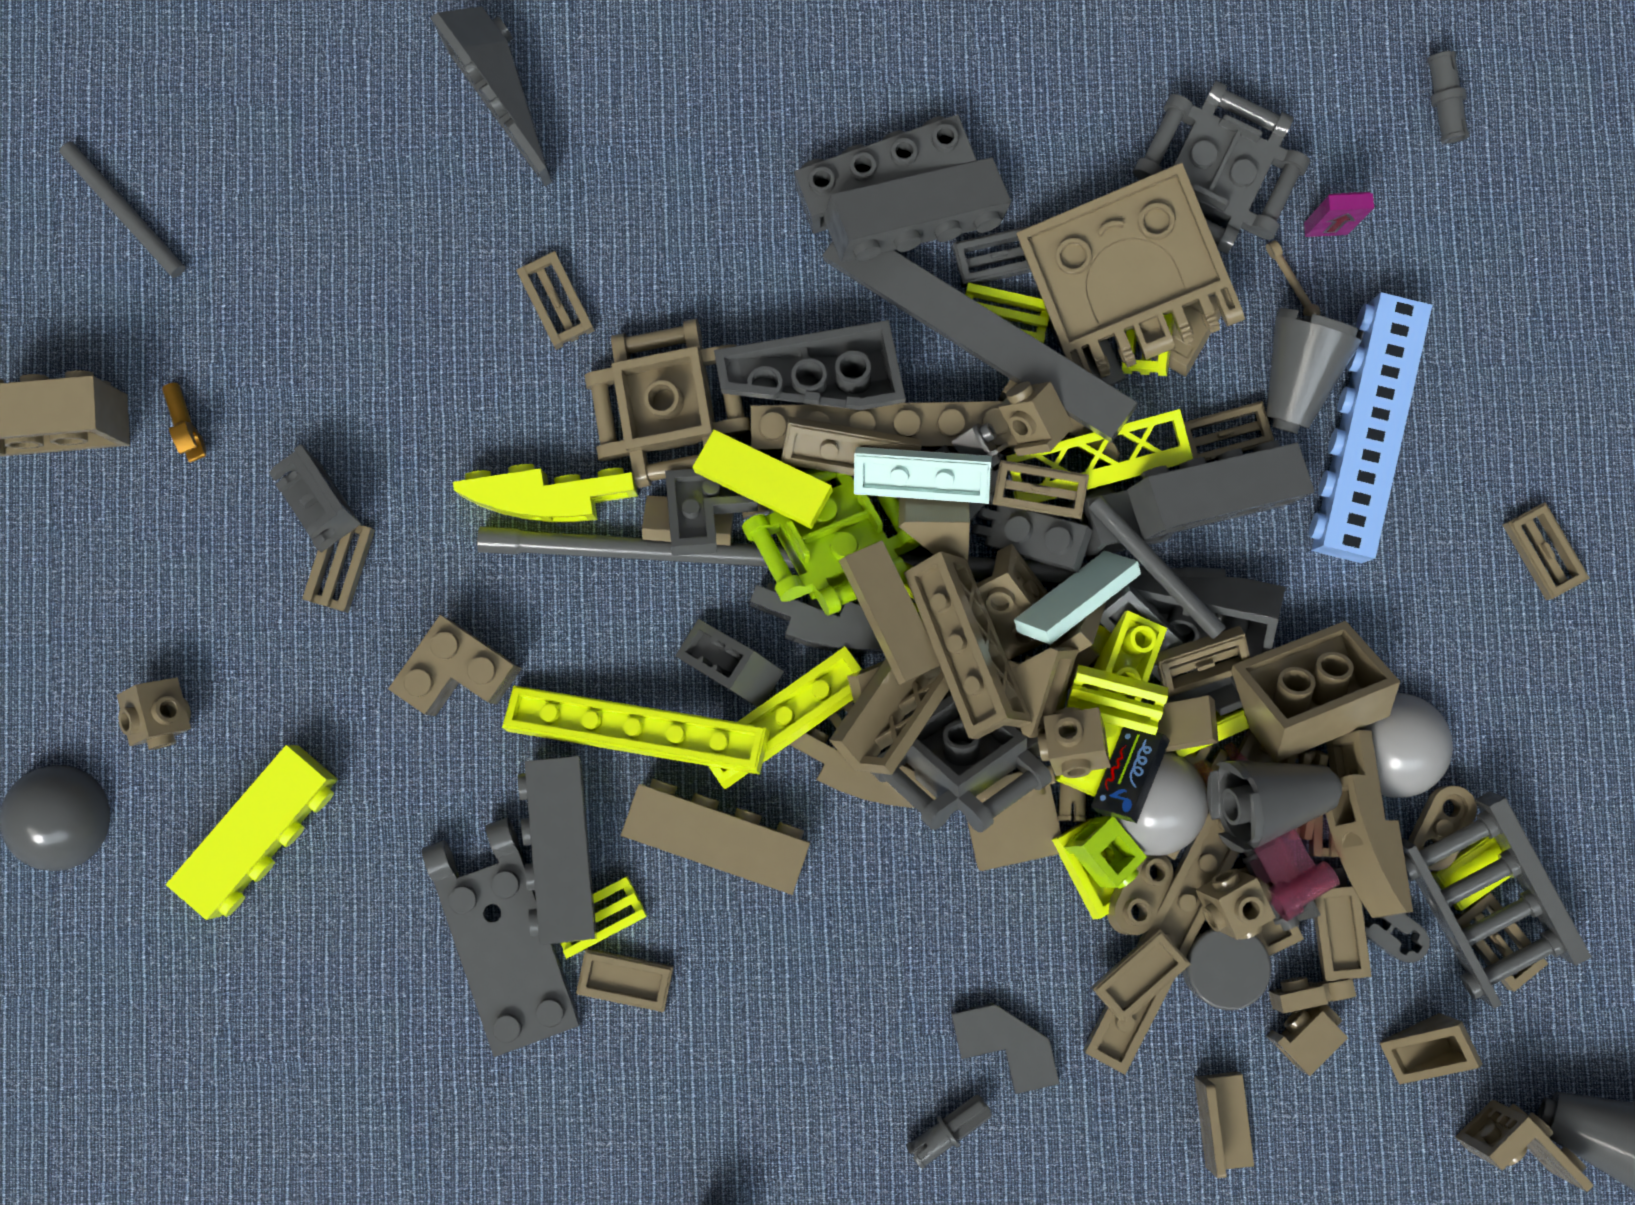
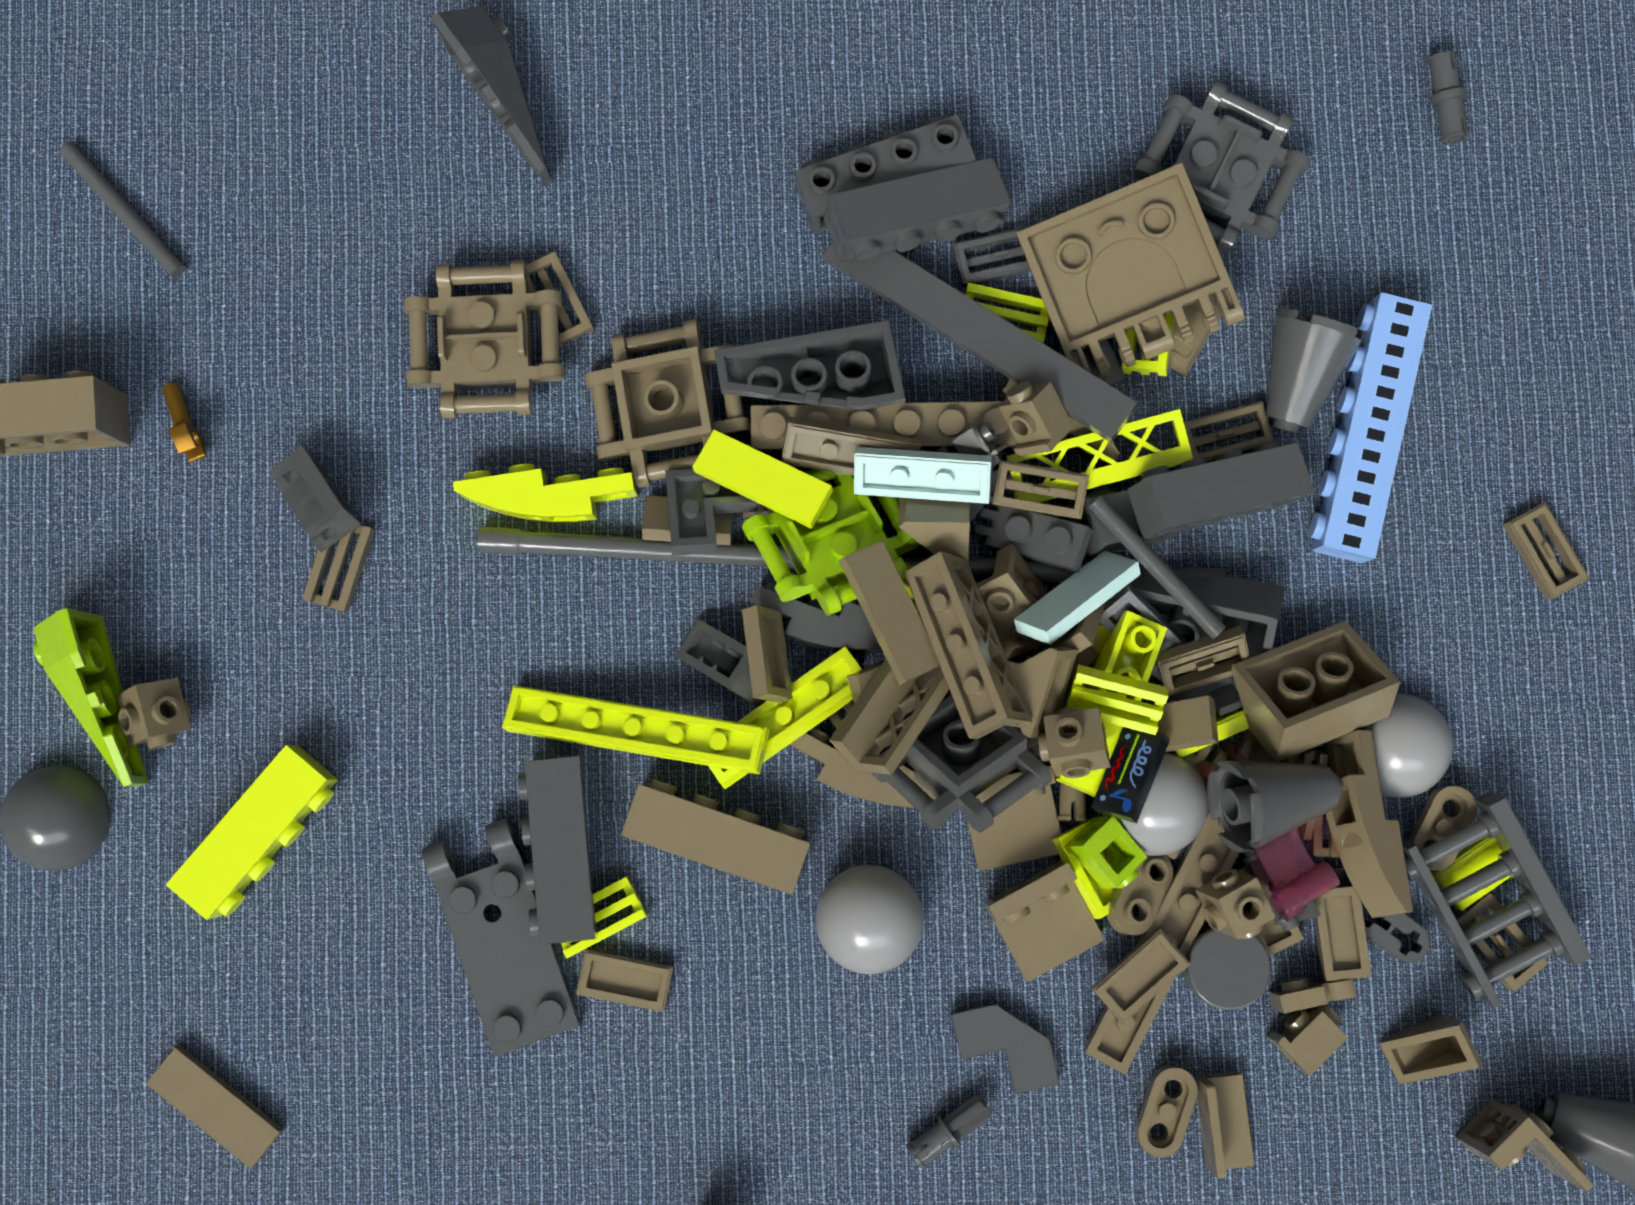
(84, 671): none -> lime wedge
(215, 1106): none -> dark tan tile
(448, 658): dark tan brick -> none
(484, 340): none -> dark tan brick
(767, 654): none -> dark tan tile
(869, 919): none -> light grey piece
(1044, 920): none -> dark tan bracket
(1170, 1110): none -> dark tan plate
(1275, 252): dark tan hinge -> none
(1339, 214): magenta tile -> none

